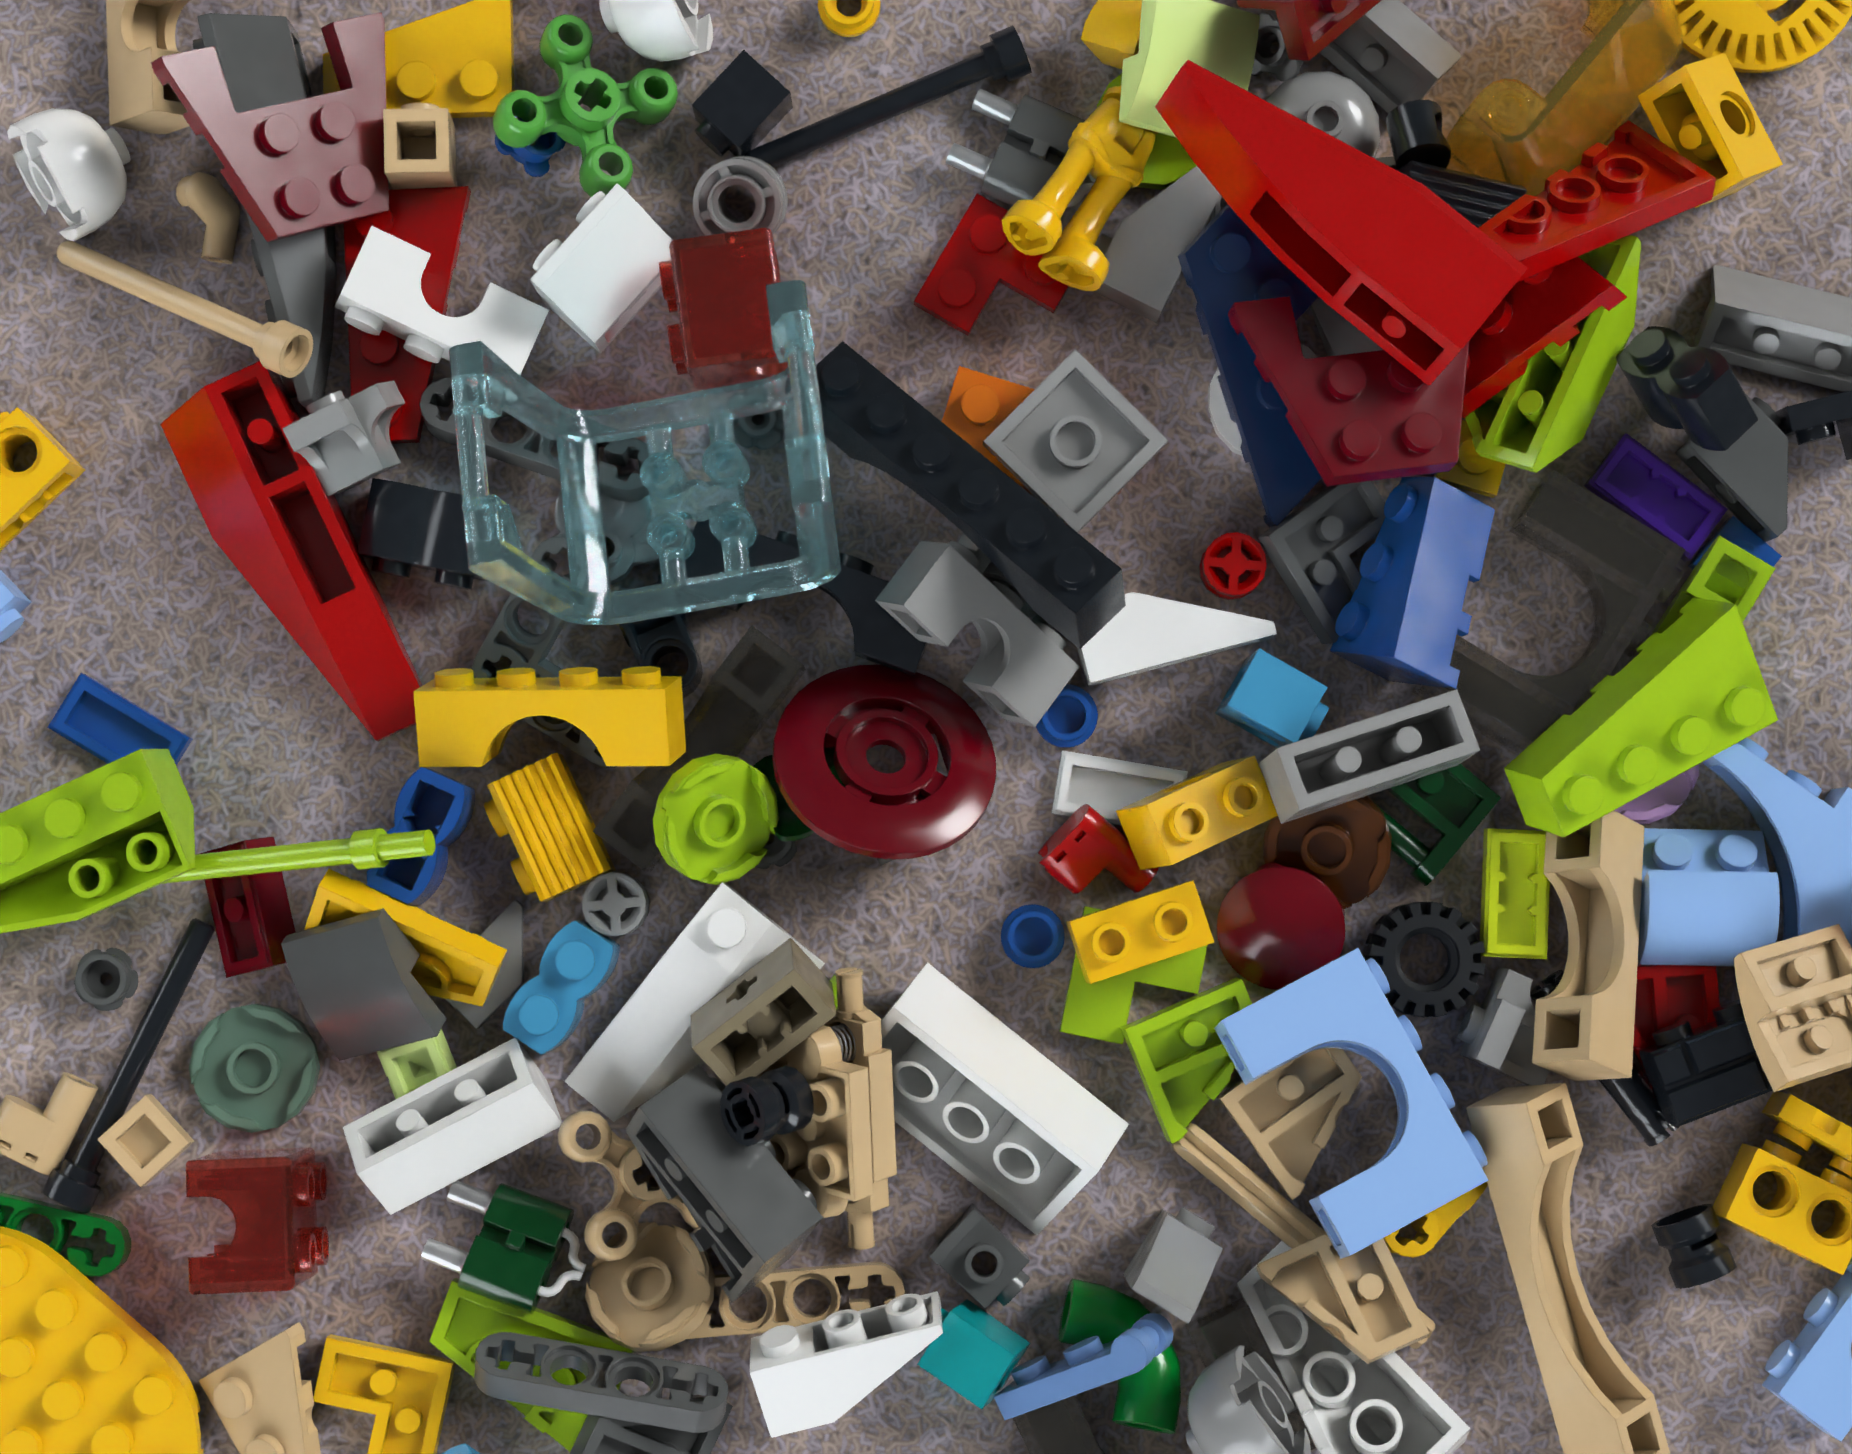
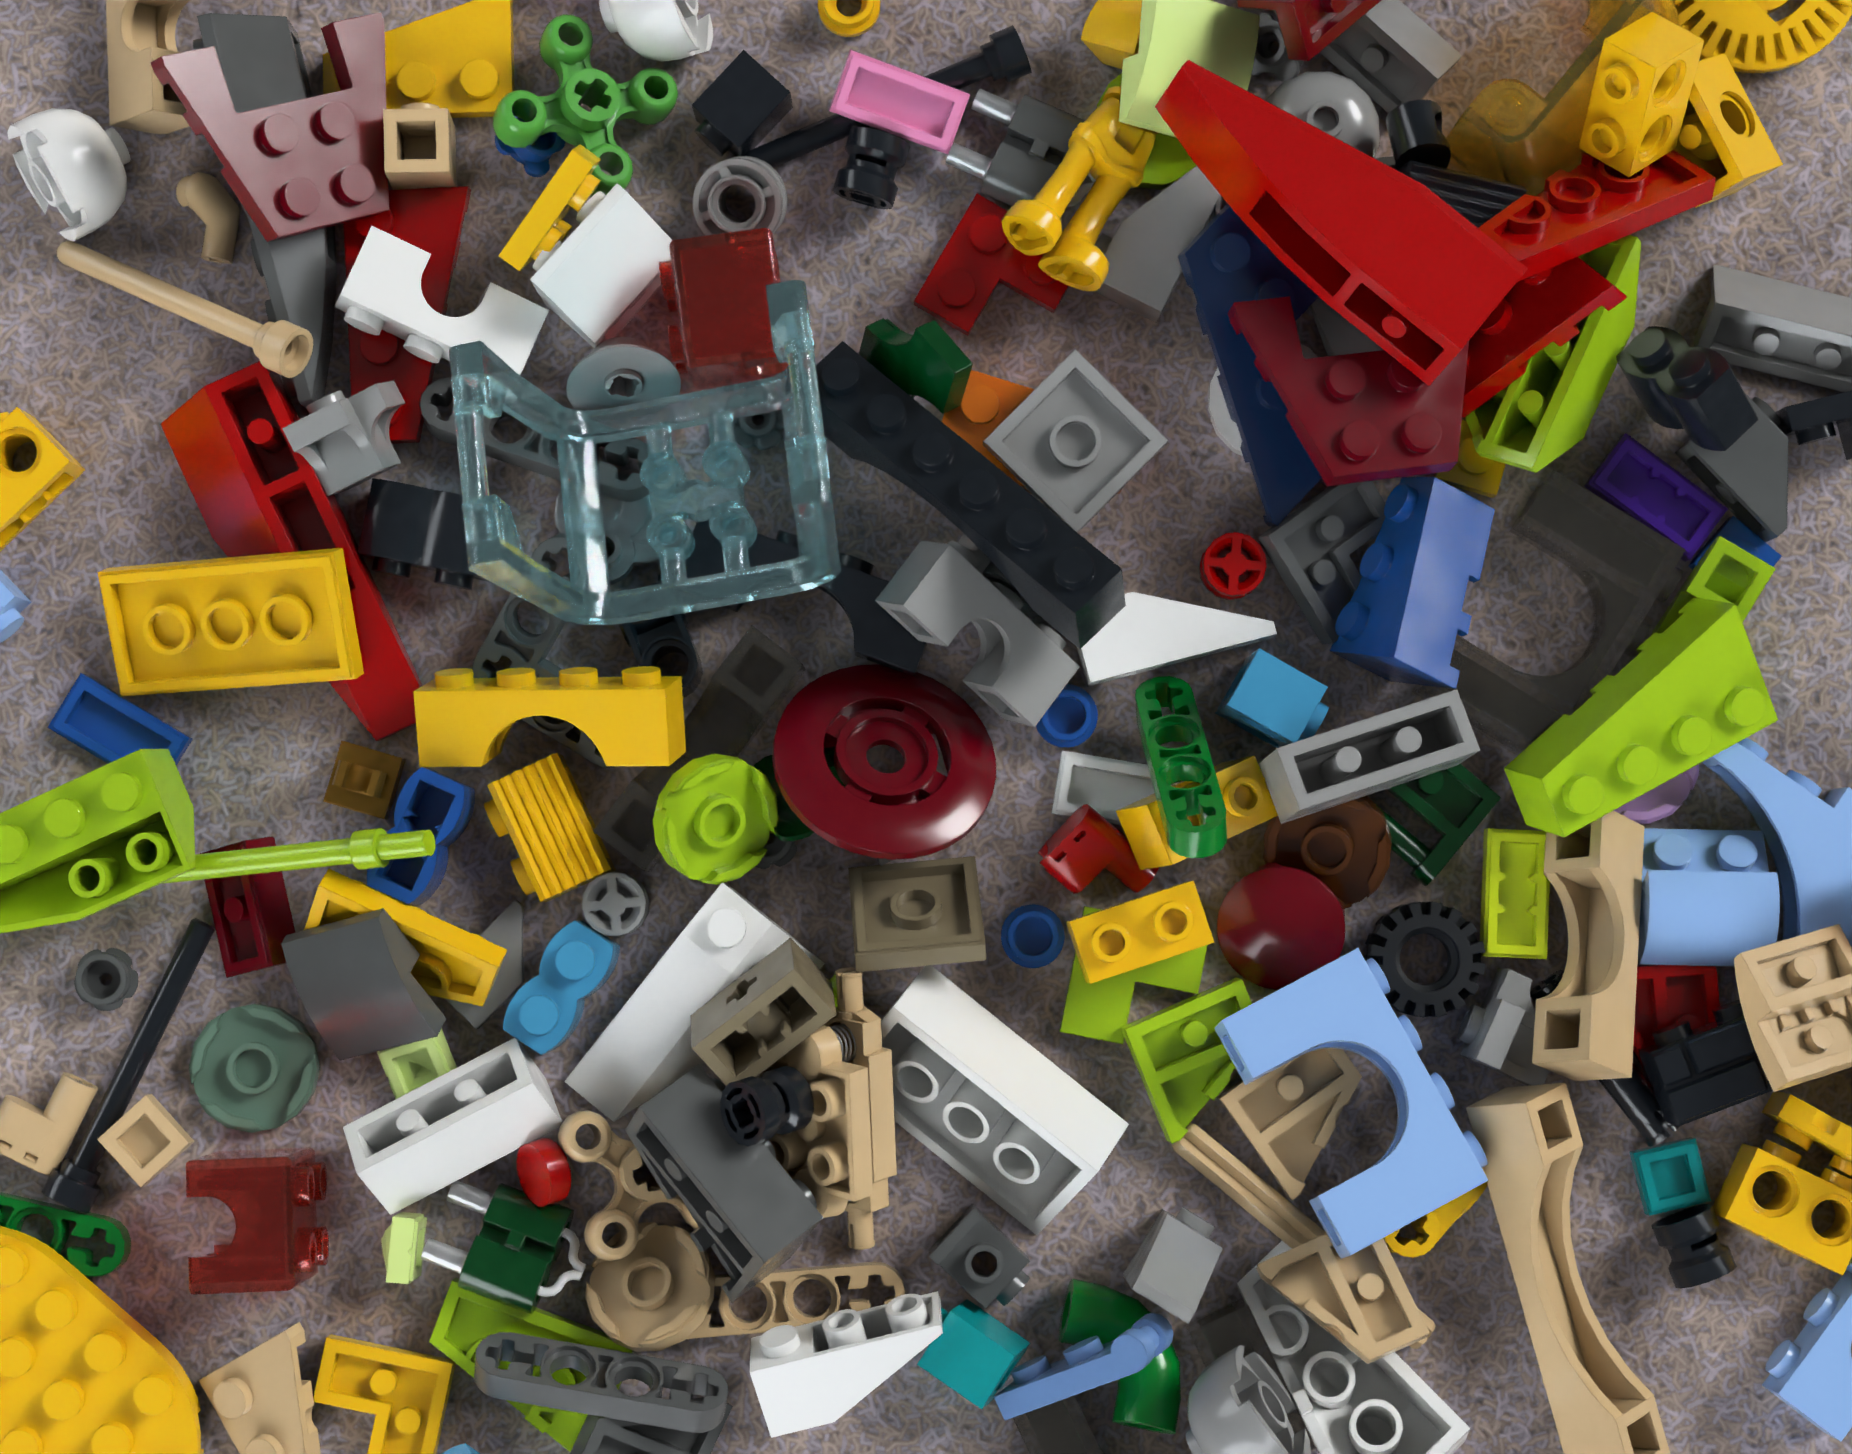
(231, 622): none -> yellow tile
(364, 780): none -> pearl gold tile
(403, 1247): none -> yellowish green tile
(543, 1172): none -> red tile
(544, 222): none -> yellow plate
(621, 374): none -> light grey piece
(871, 167): none -> black wheel
(899, 102): none -> bright pink tile
(916, 914): none -> dark tan tile
(919, 363): none -> dark green tile
(1181, 764): none -> green beam
(1640, 93): none -> yellow brick
(1670, 1176): none -> teal tile

